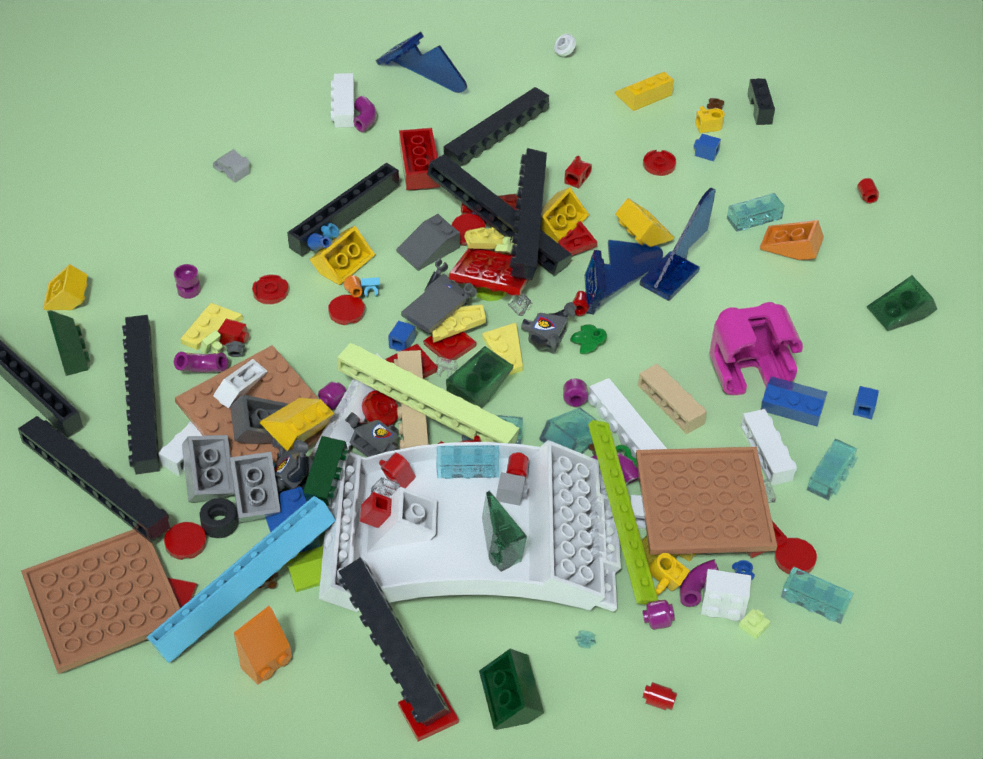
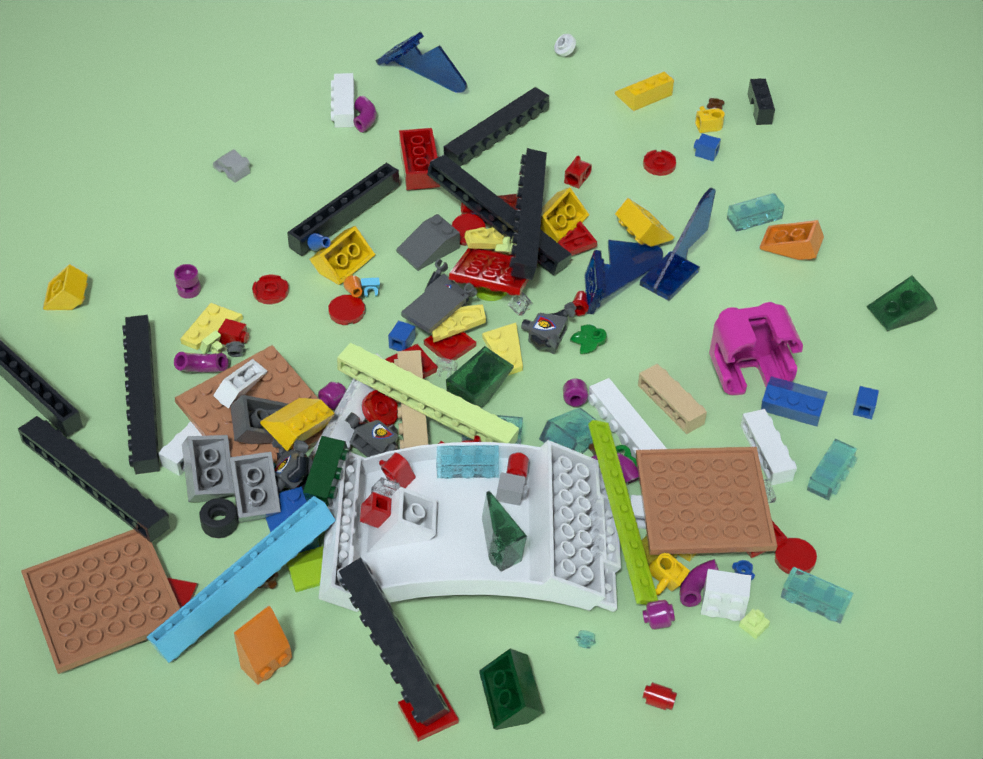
(68, 343): dark green slope -> none
(185, 540): red tile -> none
(330, 231): dark azure plate -> none
(868, 190): red brick -> none

